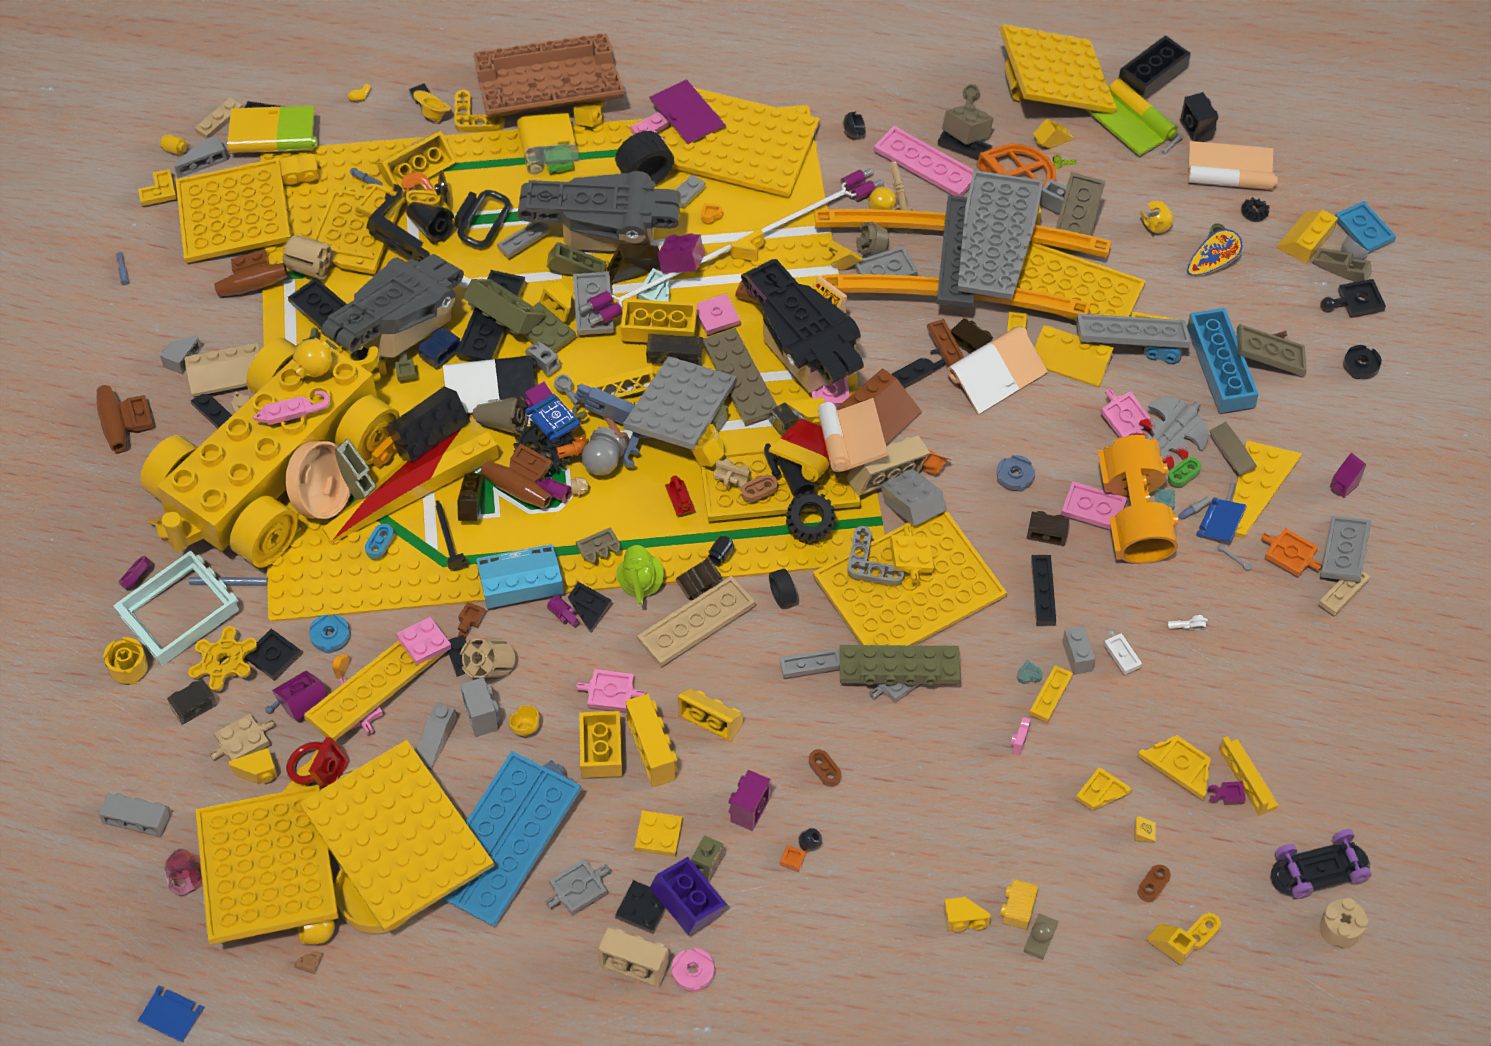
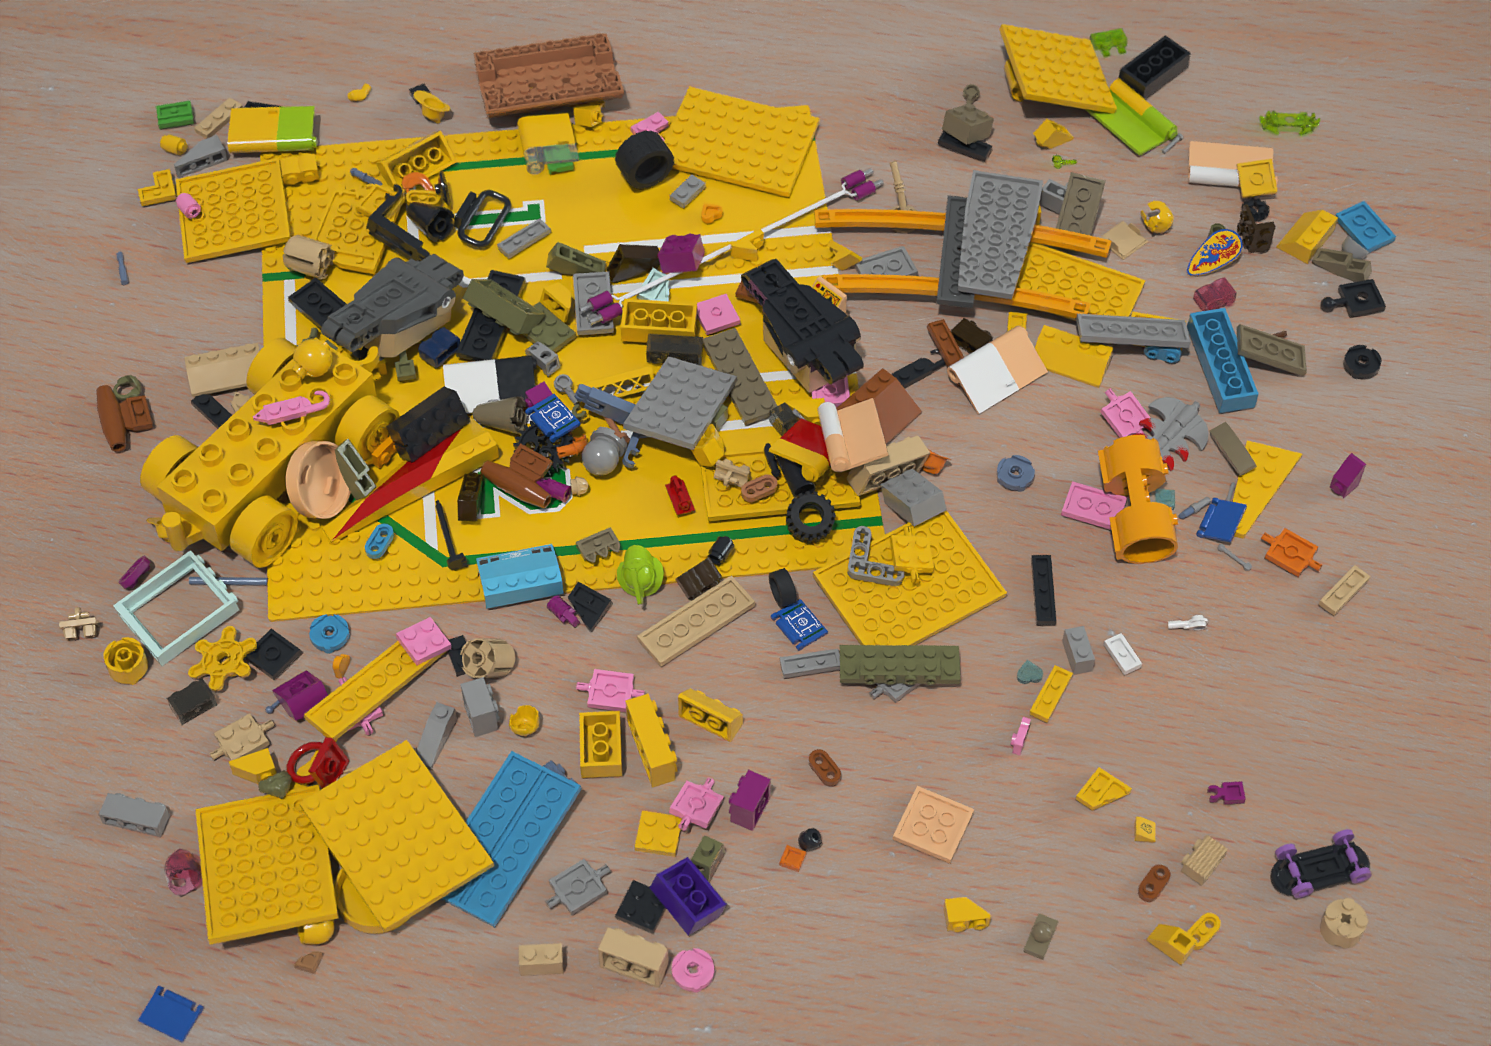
(88, 625): none -> tan hips
(128, 380): none -> olive piece
(174, 114): none -> bright green plate
(174, 354): light grey slope -> none
(188, 205): none -> bright pink brick
(250, 274): dark orange plate -> none
(276, 785): none -> olive piece
(467, 118): yellow beam -> none
(469, 616): dark orange plate -> none
(540, 959): none -> tan brick
(602, 209): dark grey piece -> none
(689, 110): magenta container -> none
(696, 804): none -> bright pink plate
(799, 624): none -> blue piece
(854, 125): black hair -> none
(872, 240): dark tan cone -> none
(882, 199): yellow hair -> none
(925, 161): bright pink plate -> none
(933, 824): none -> light nougat plate
(989, 164): orange window -> none
(1020, 904): yellow brick -> none
(1048, 528): dark brown brick -> none
(1109, 39): none -> clear neon green plate
(1125, 239): none -> tan piece
(1180, 763): yellow wing -> none
(1183, 473): bright green plate -> none
(1199, 117): black brick -> none
(1204, 859): none -> tan brick
(1215, 295): none -> clear pink brick
(1246, 772): yellow fence -> none
(1255, 236): none -> dark brown bracket
(1256, 178): none -> yellow tile
(1273, 120): none -> clear neon green piece
(1346, 548): light grey tile -> none

